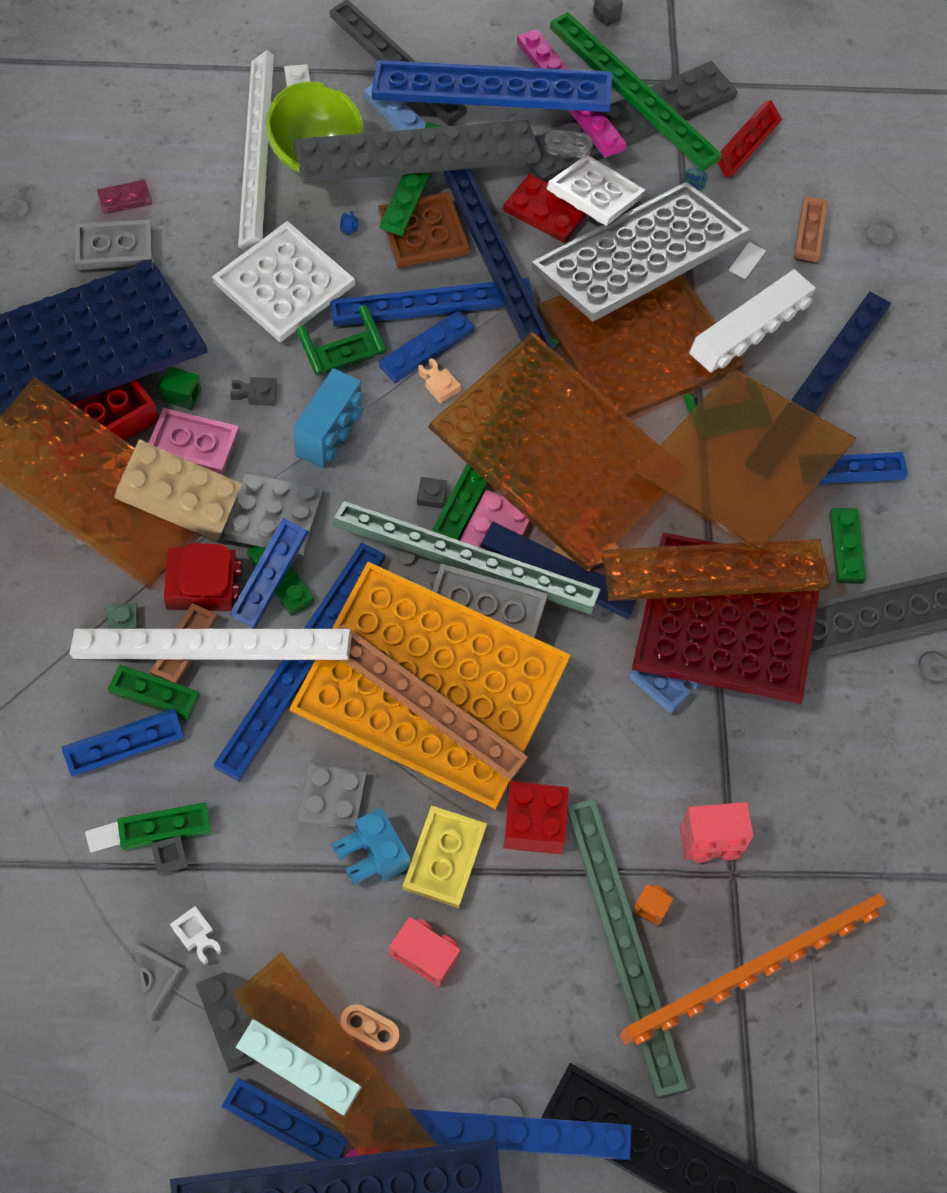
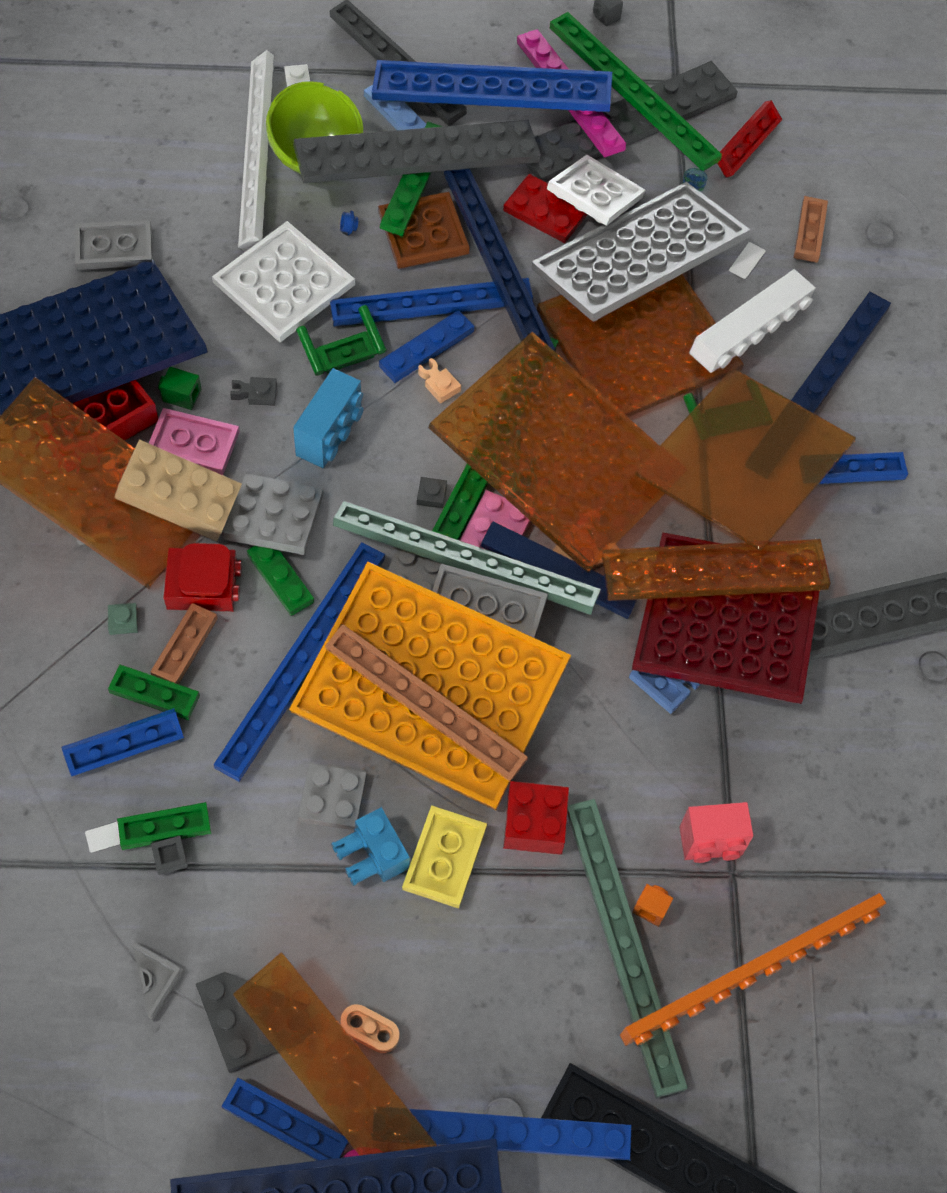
(124, 196): clear pink plate -> none
(193, 931): white plate -> none
(212, 644): white plate -> none
(269, 573): blue plate -> none
(299, 1067): light aqua plate -> none
(425, 951): coral brick -> none
(568, 143): clear plate -> none
(847, 545): green plate -> none

